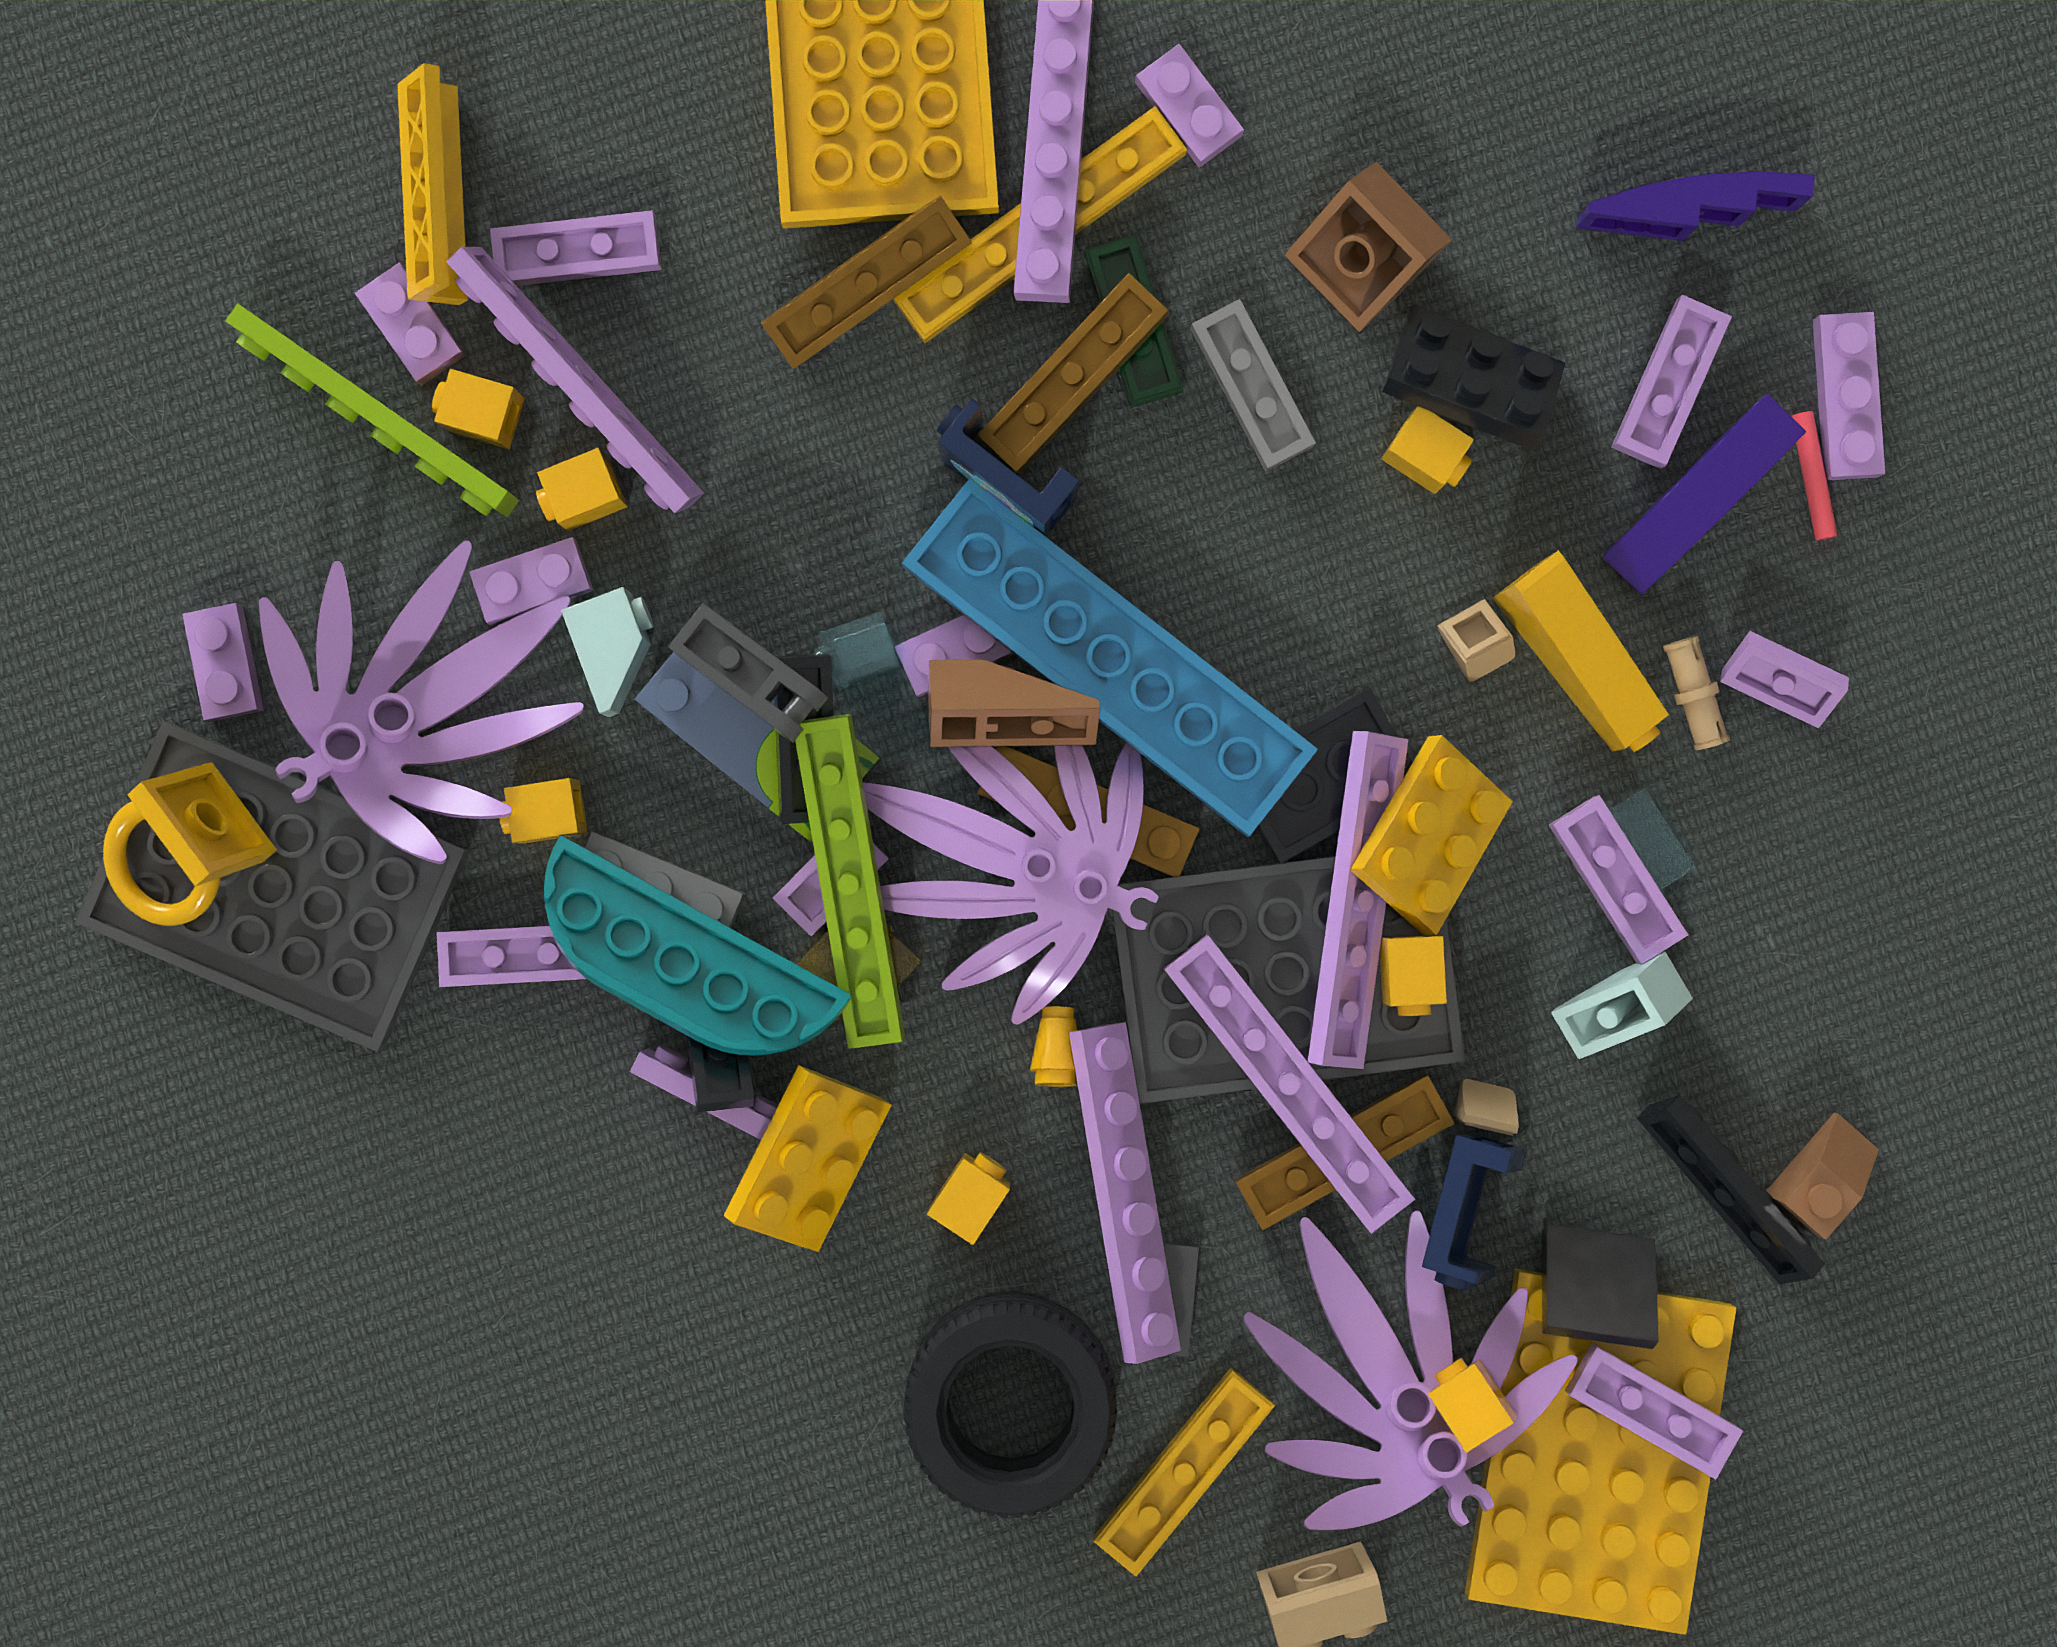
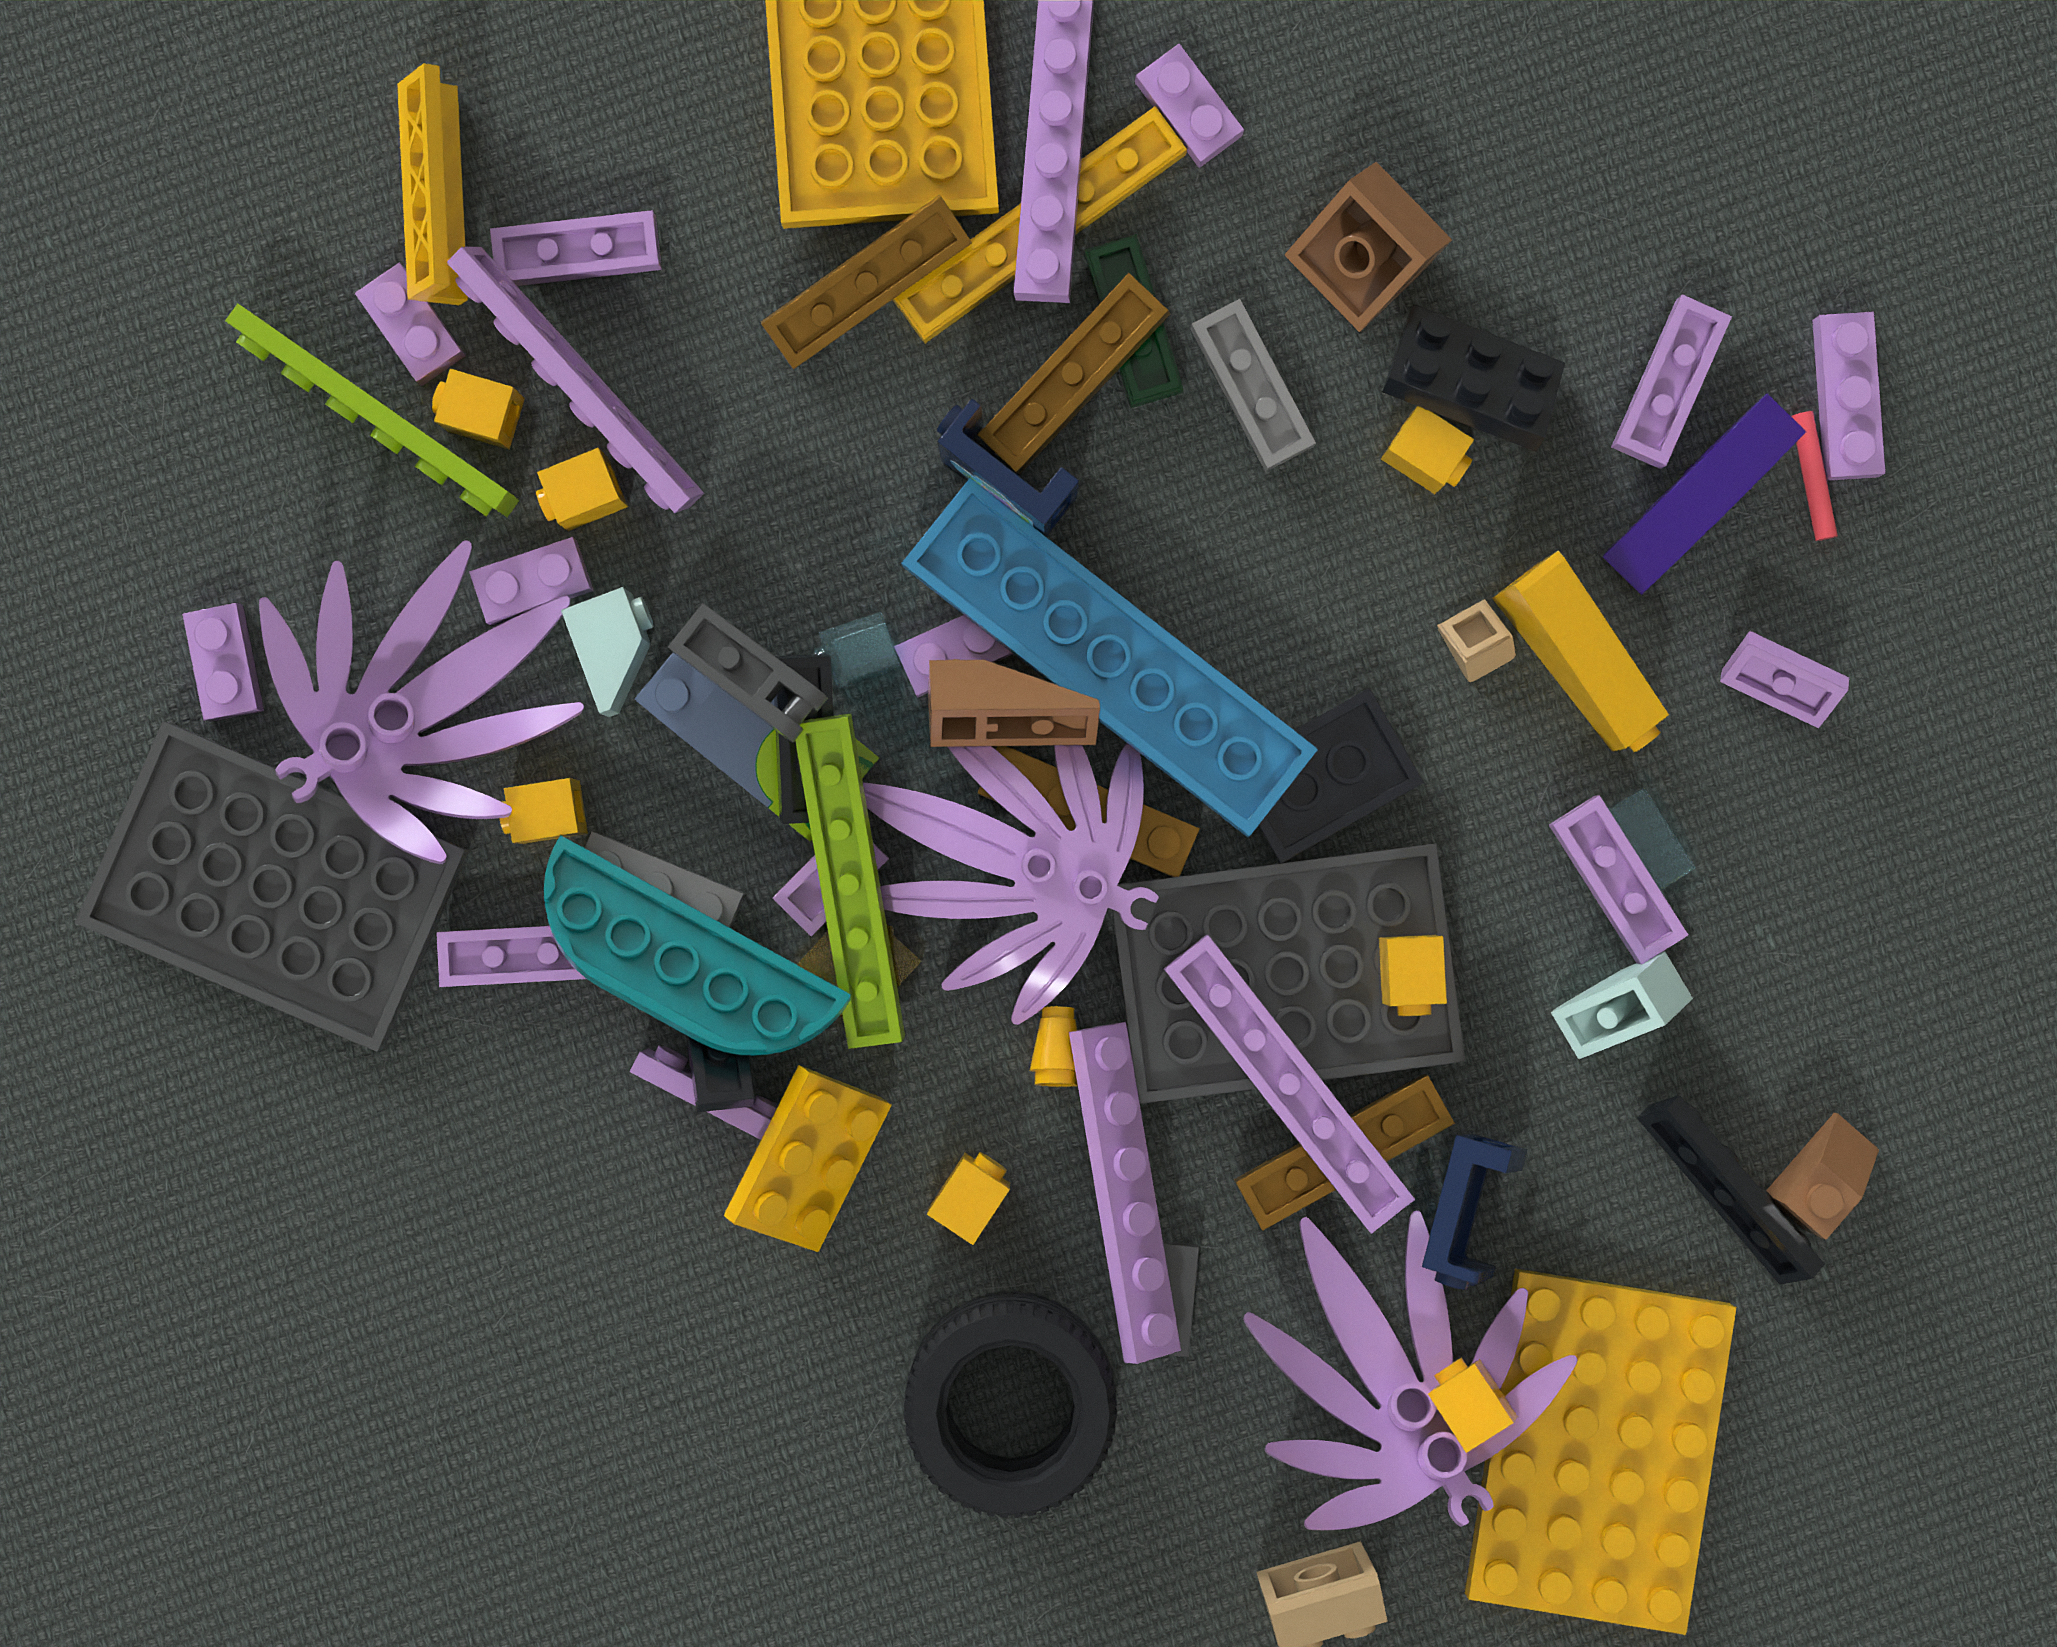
(200, 827): yellow tile -> none
(1183, 1471): yellow tile -> none
(1354, 908): lavender plate -> none
(1431, 835): yellow plate -> none
(1487, 1107): tan slope -> none
(1599, 1286): black tile -> none
(1653, 1411): lavender plate -> none
(1678, 205): dark purple slope -> none
(1696, 693): tan pin -> none

